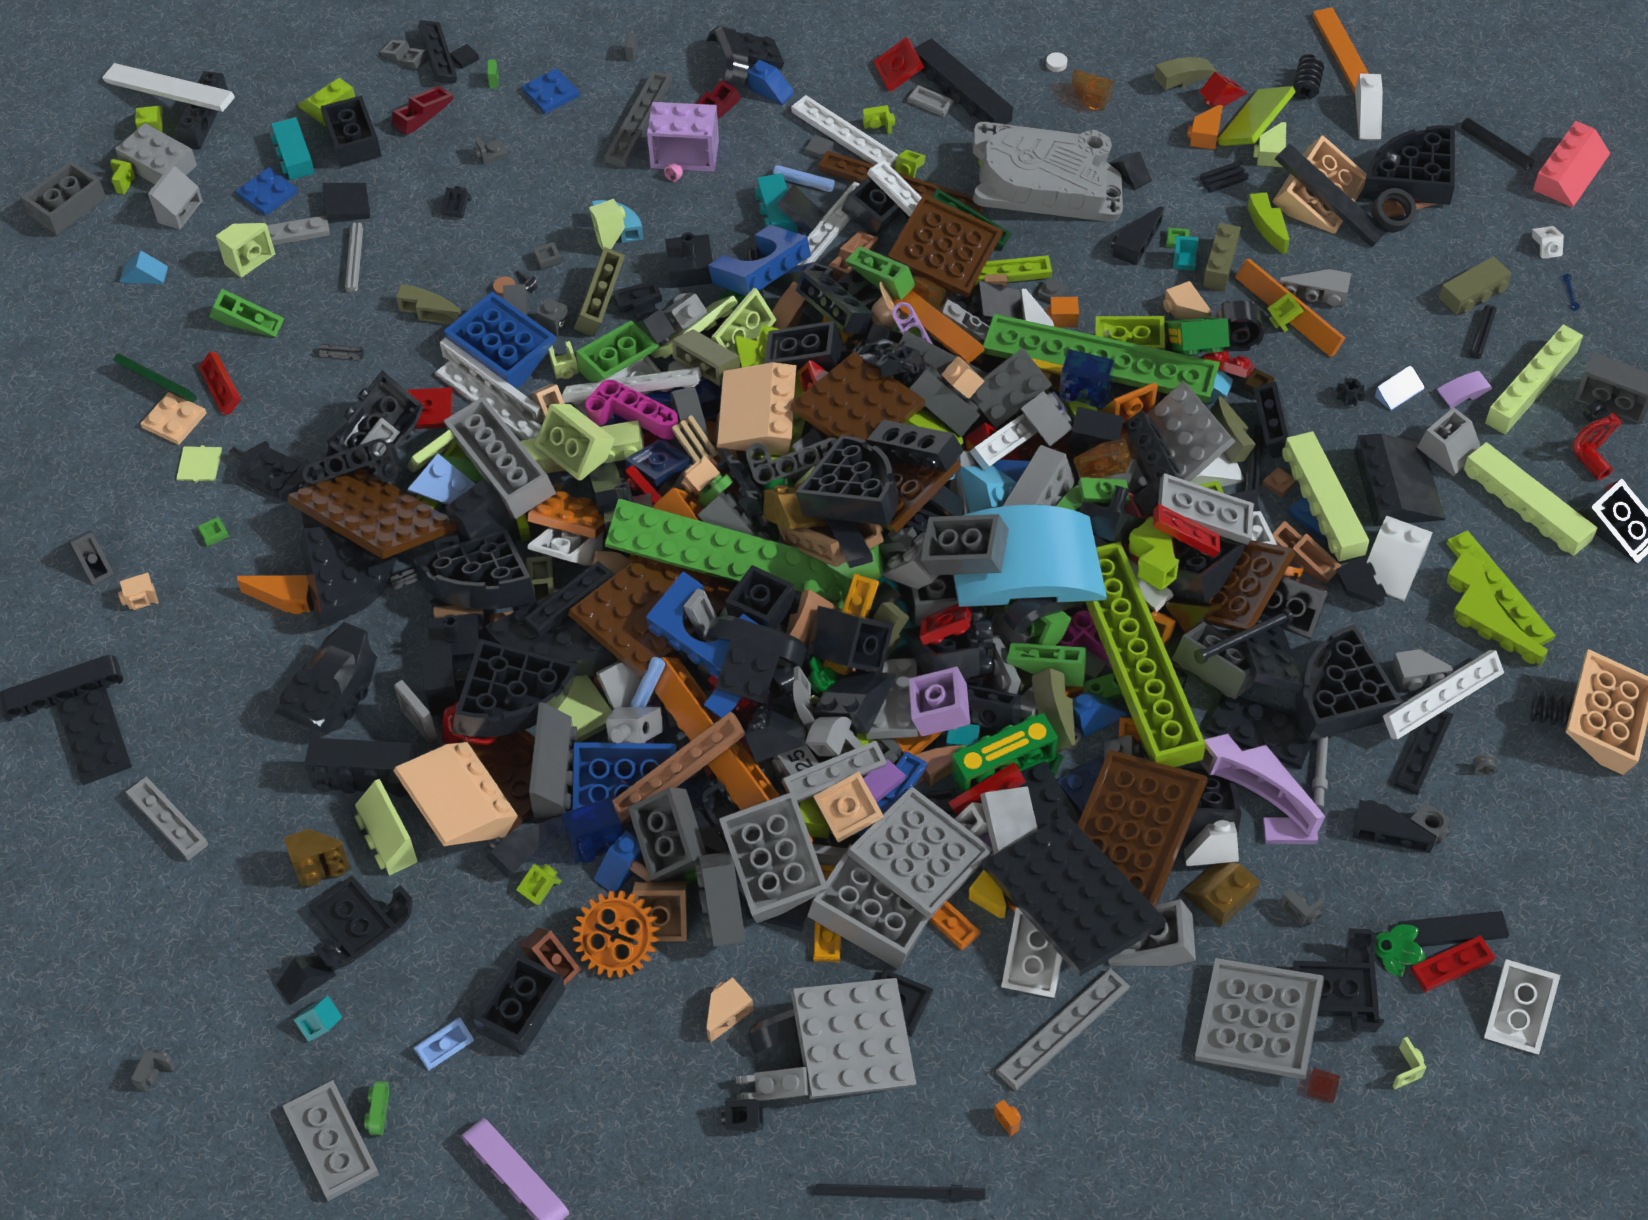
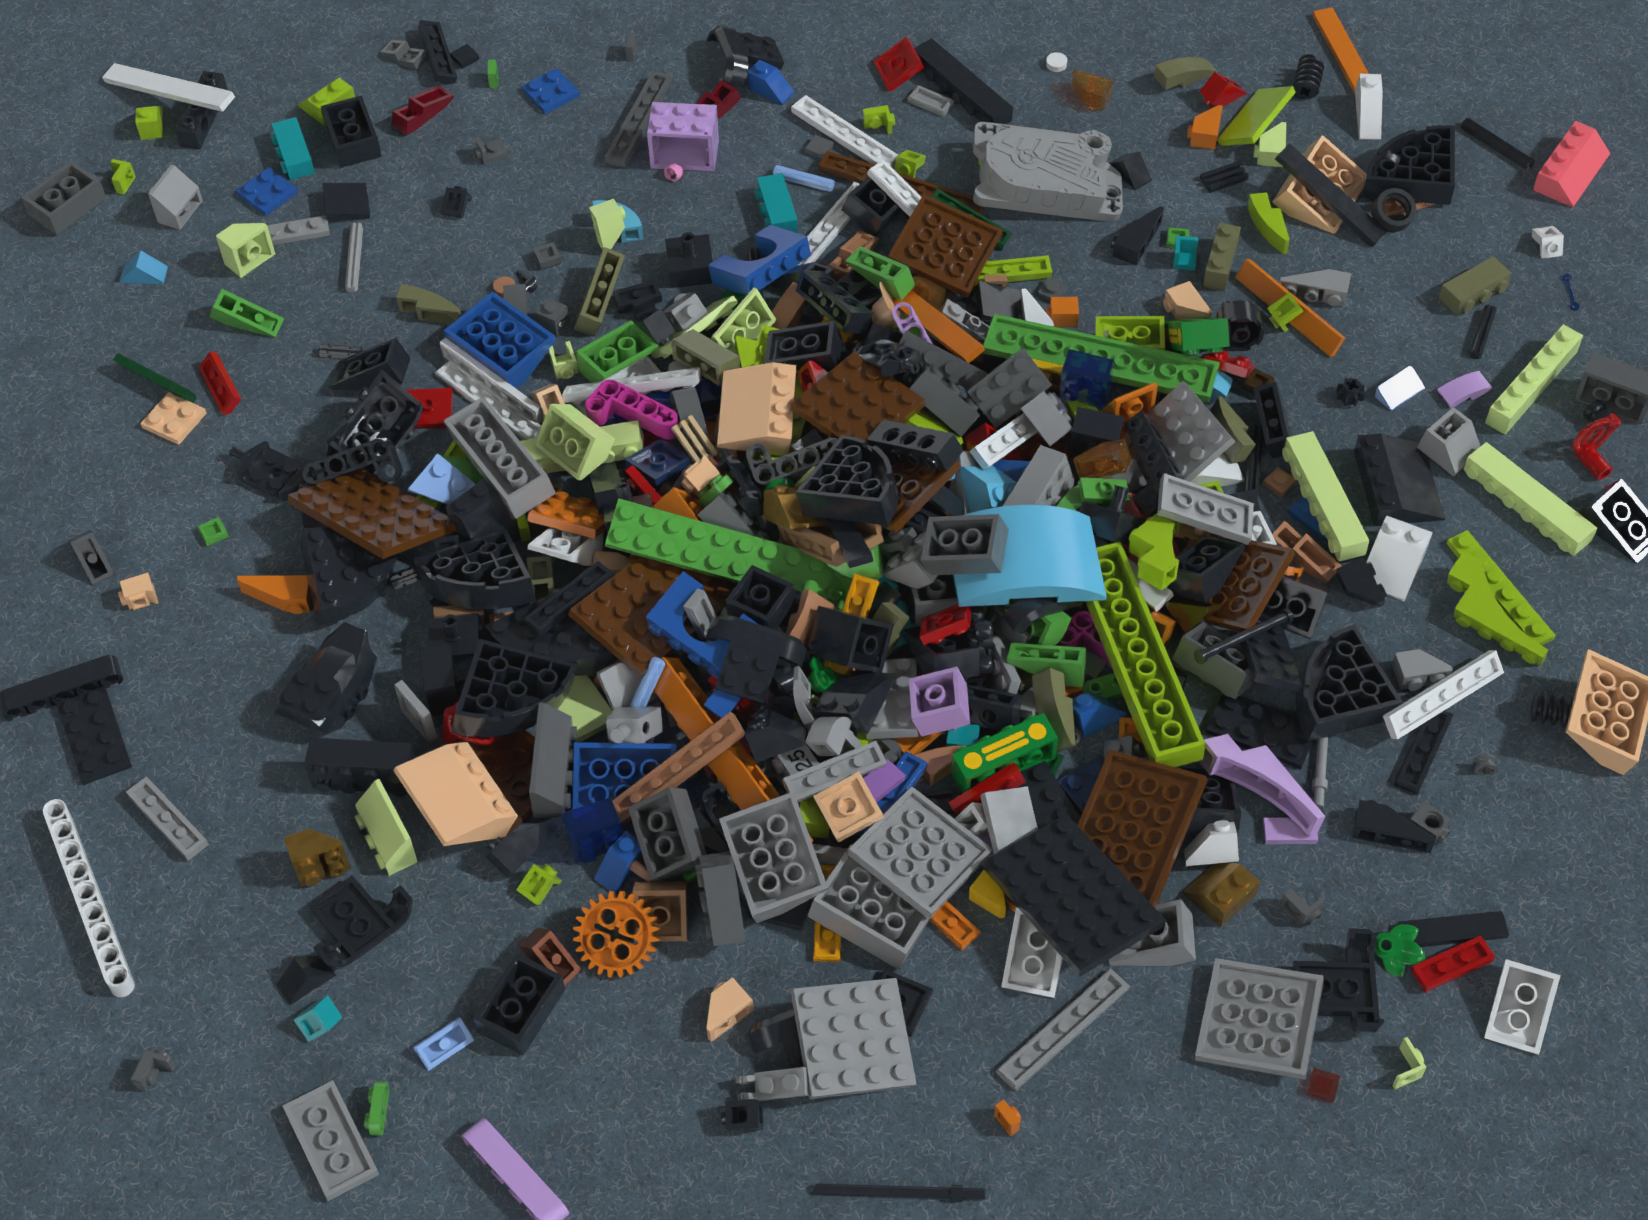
(91, 906): none -> white beam
(154, 152): light grey brick -> none
(199, 463): yellowish green piece -> none
(362, 368): none -> black slope
(379, 430): light grey tile -> none
(428, 453): yellowish green tile -> none
(800, 209): black tile -> none
(962, 377): light nougat slope -> none
(1186, 530): red plate -> none

